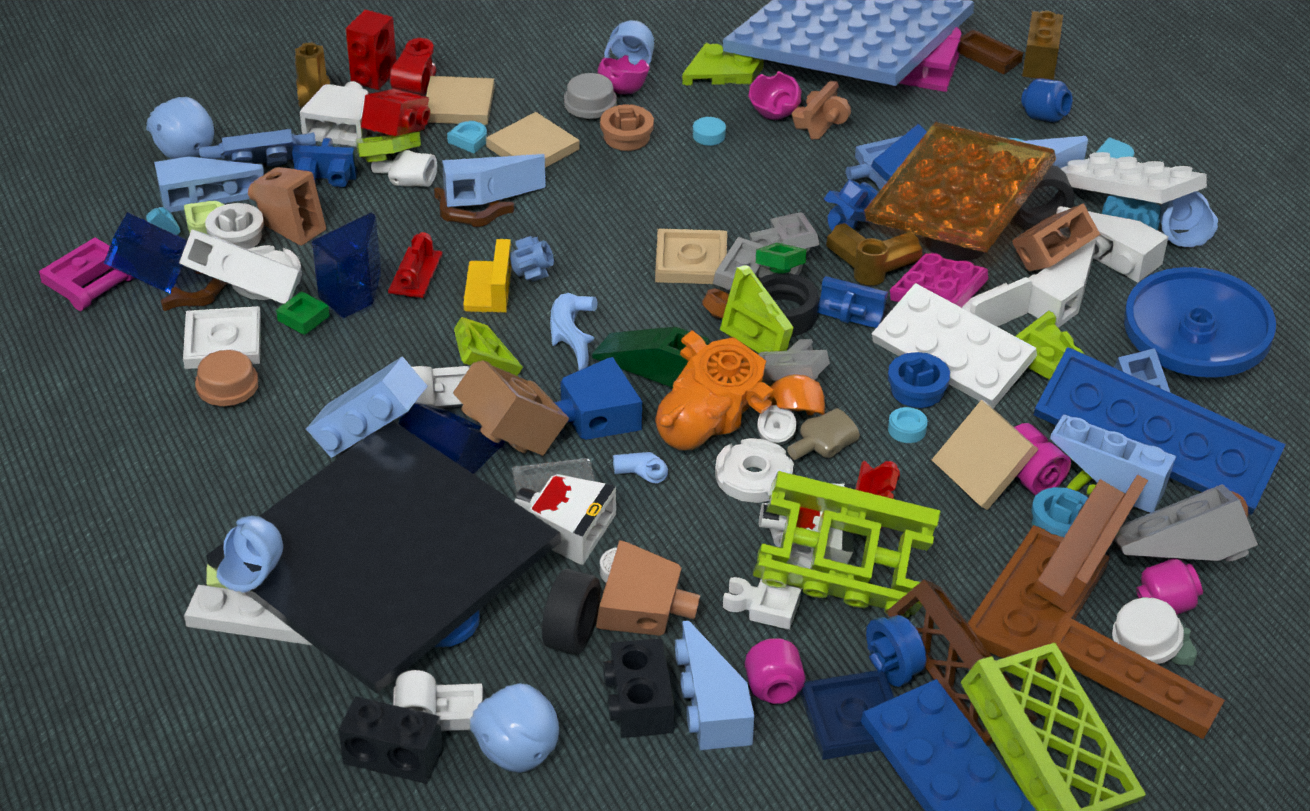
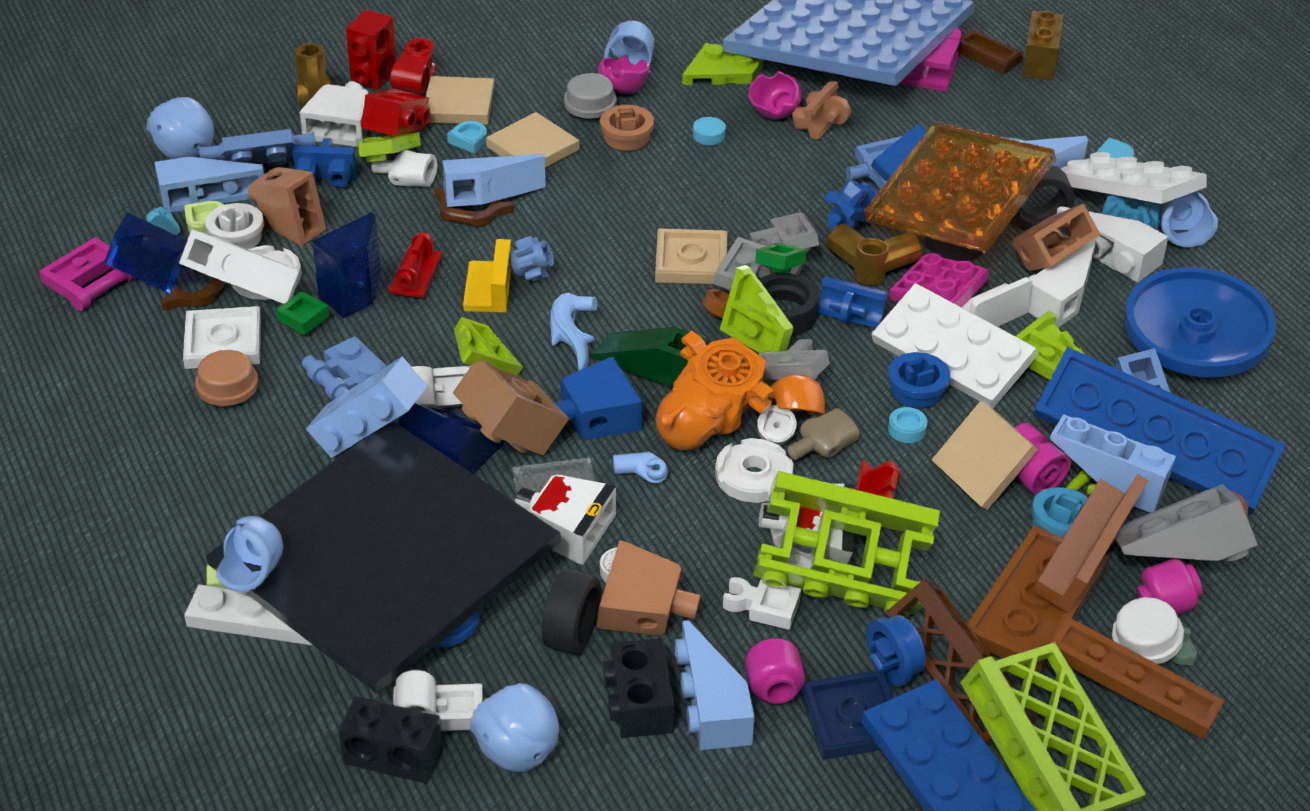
(348, 360): none -> medium blue plate
(1047, 100): blue head -> none

